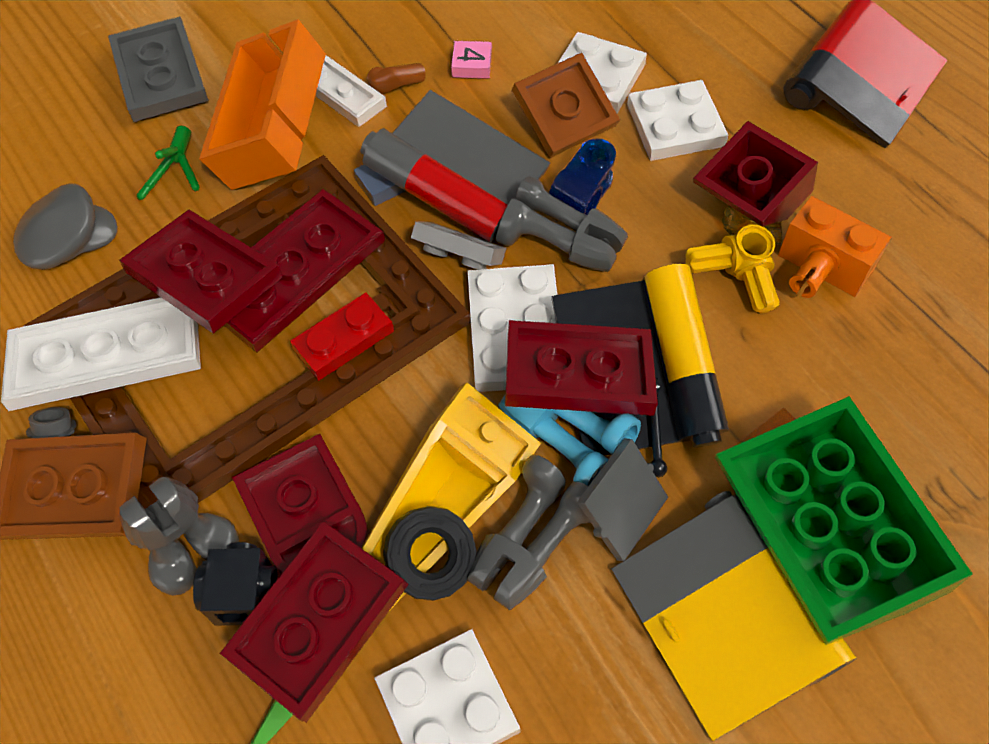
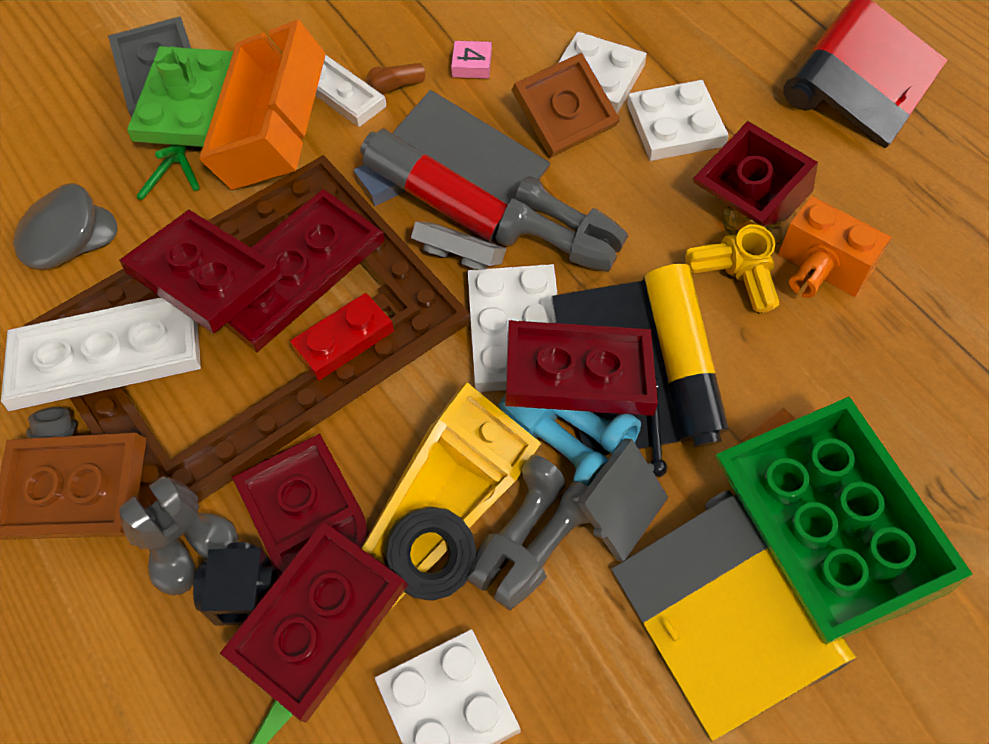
(179, 96): none -> bright green plate
(586, 176): clear blue piece -> none

